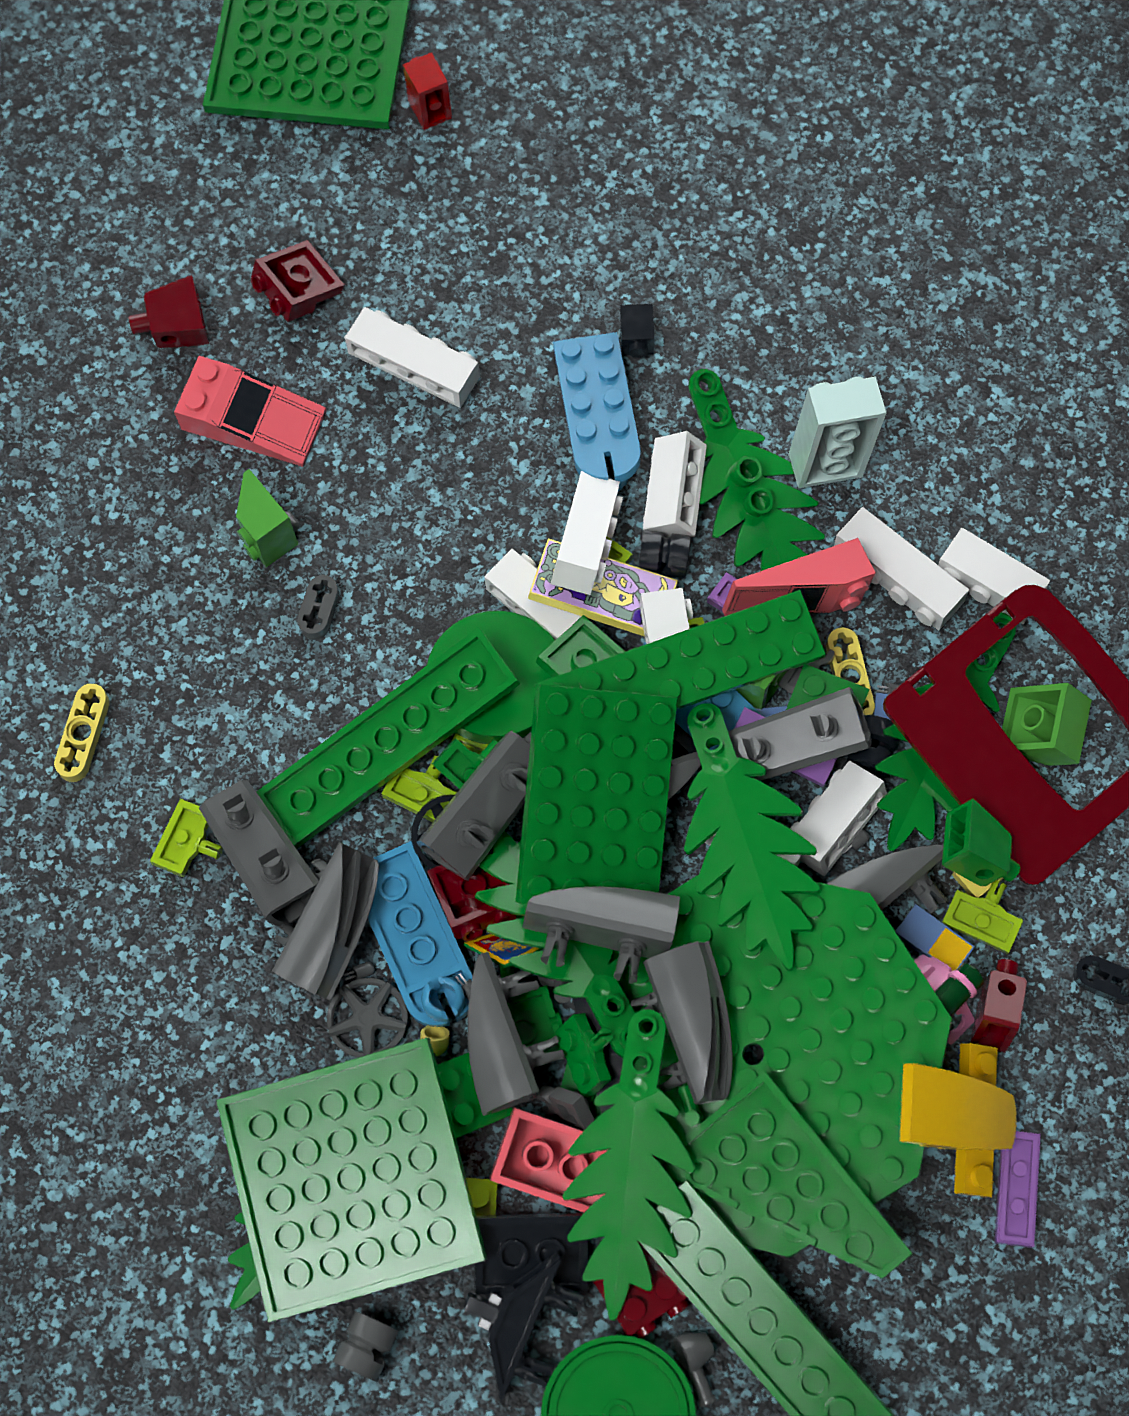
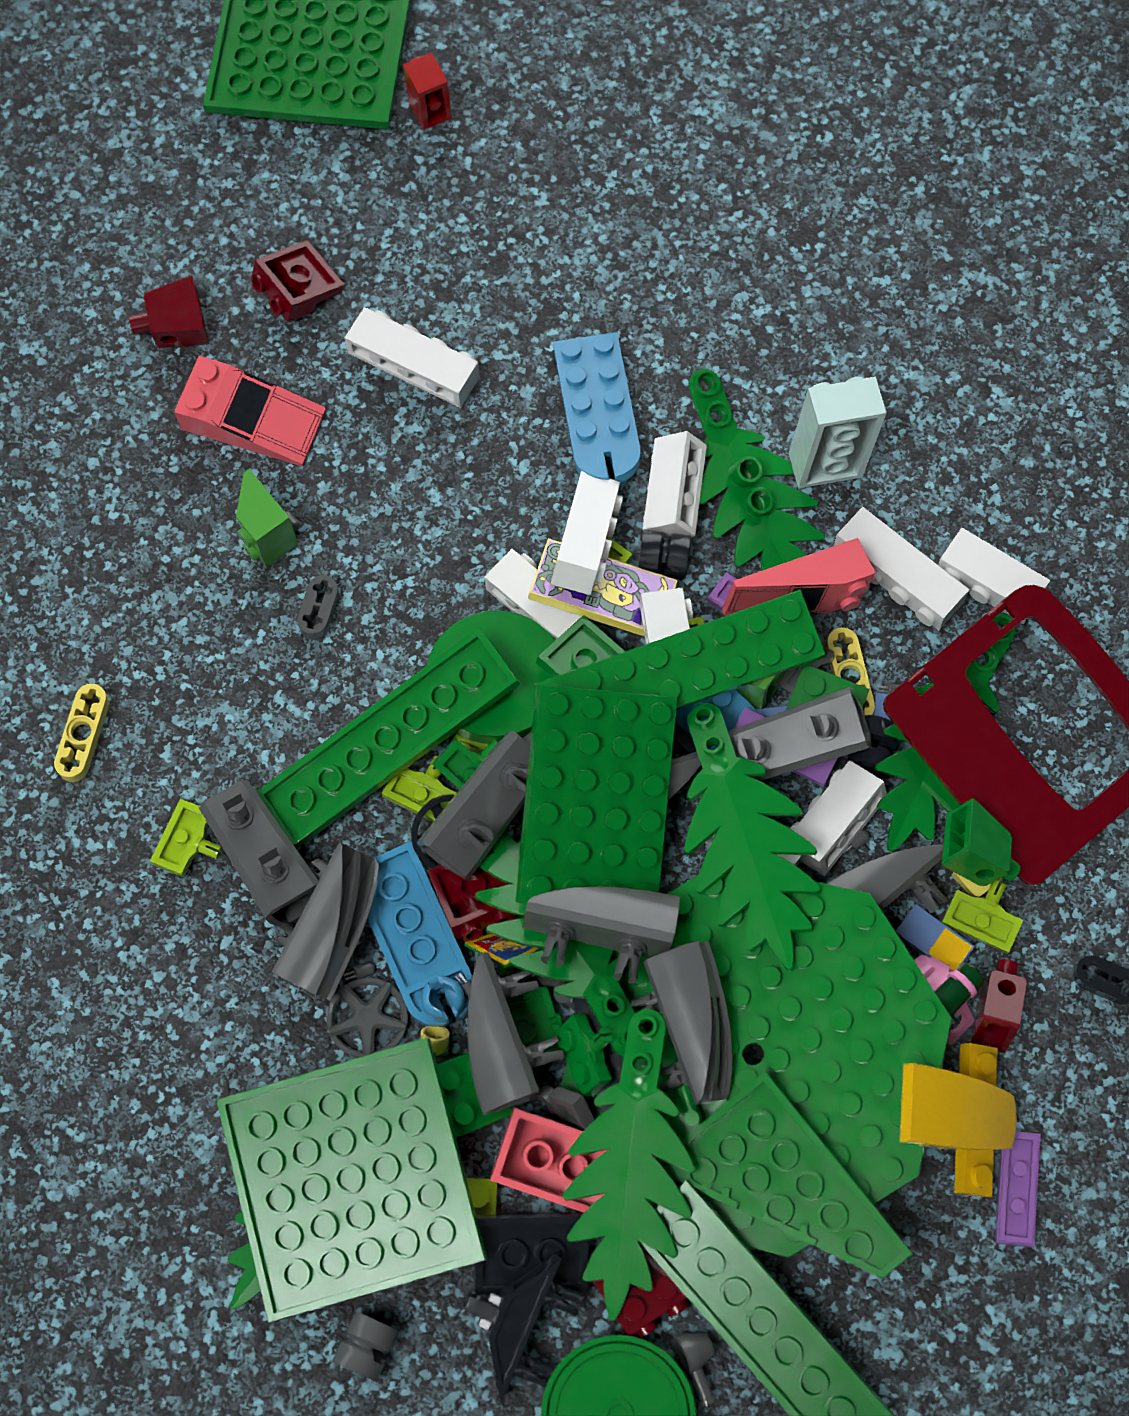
(637, 329): black brick -> none
(1047, 722): bright green slope -> none

